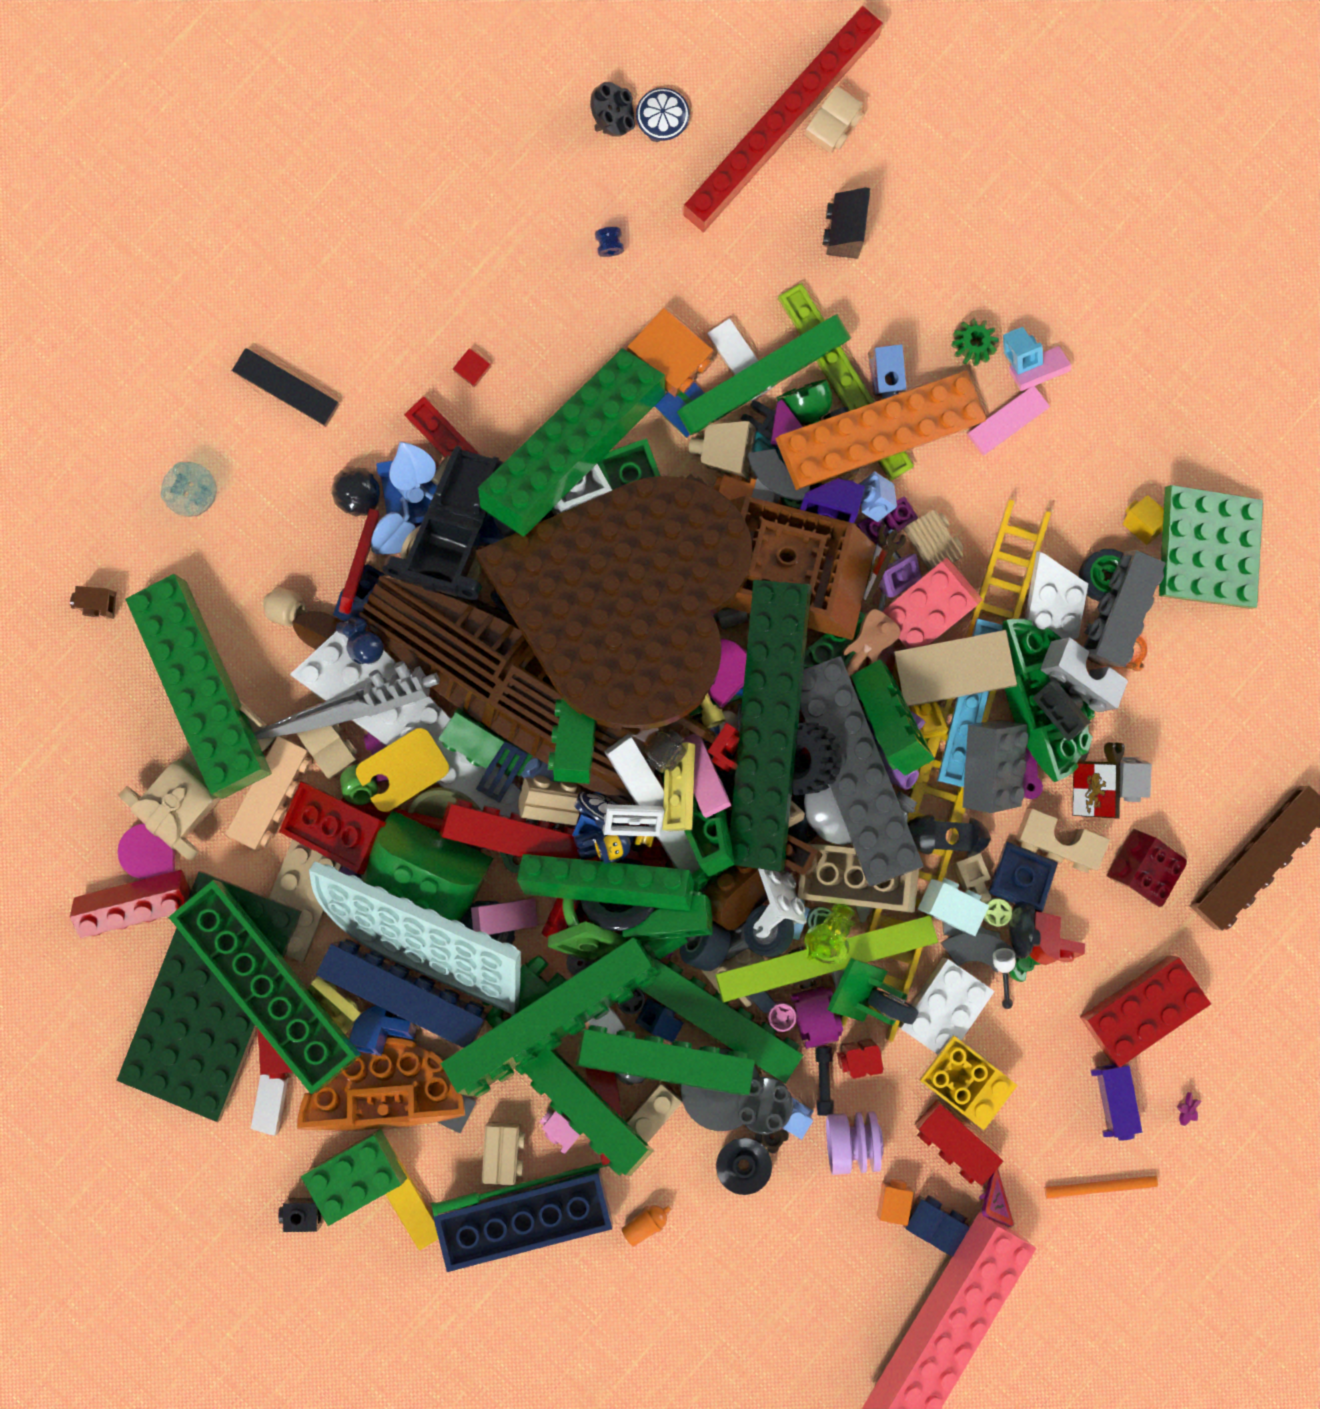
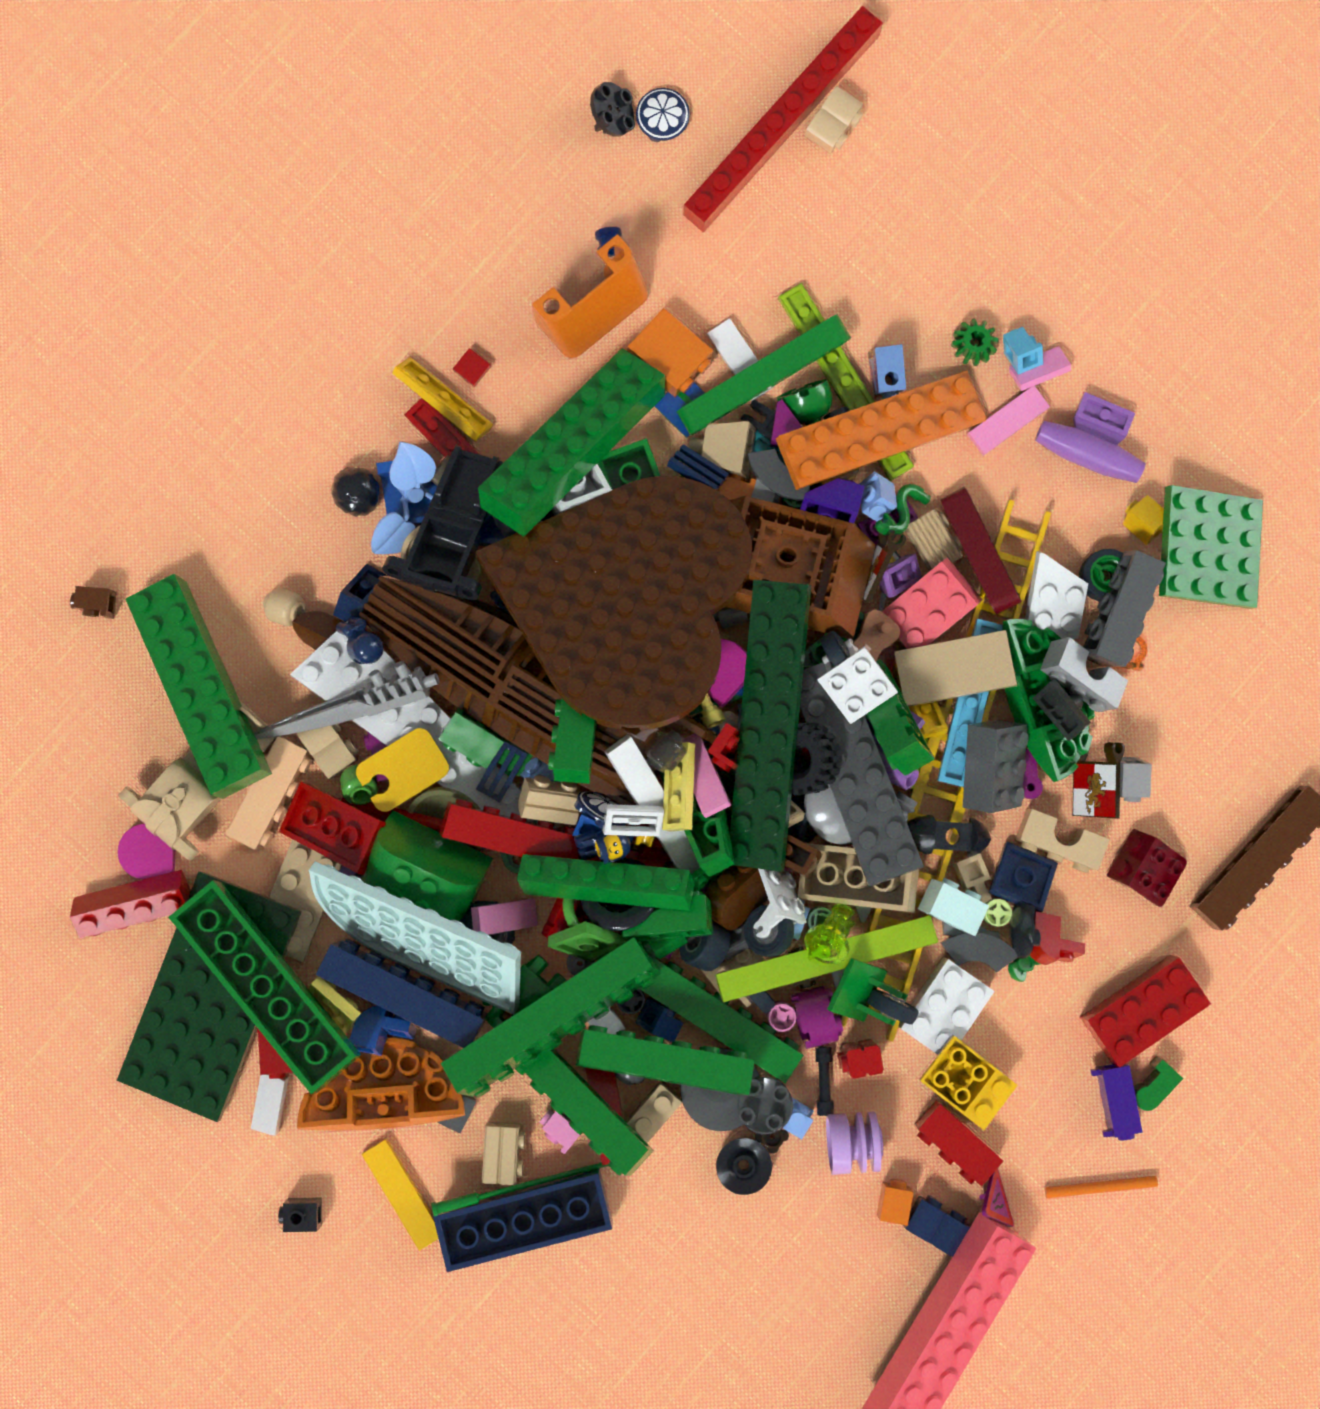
(178, 482): clear light blue plate -> none
(285, 387): black tile -> none
(354, 1177): green brick -> none
(359, 562): red tile -> none
(442, 399): none -> yellow tile
(601, 310): none -> orange windscreen
(645, 1224): orange piece -> none
(700, 468): none -> dark blue tile
(847, 223): black slope -> none
(853, 677): none -> white plate
(910, 490): none -> green animal
(980, 550): none -> dark red beam
(1004, 960): white hinge -> none
(1095, 439): none -> medium lavender plate
(1156, 1085): none -> green leg
(1188, 1109): magenta plant -> none

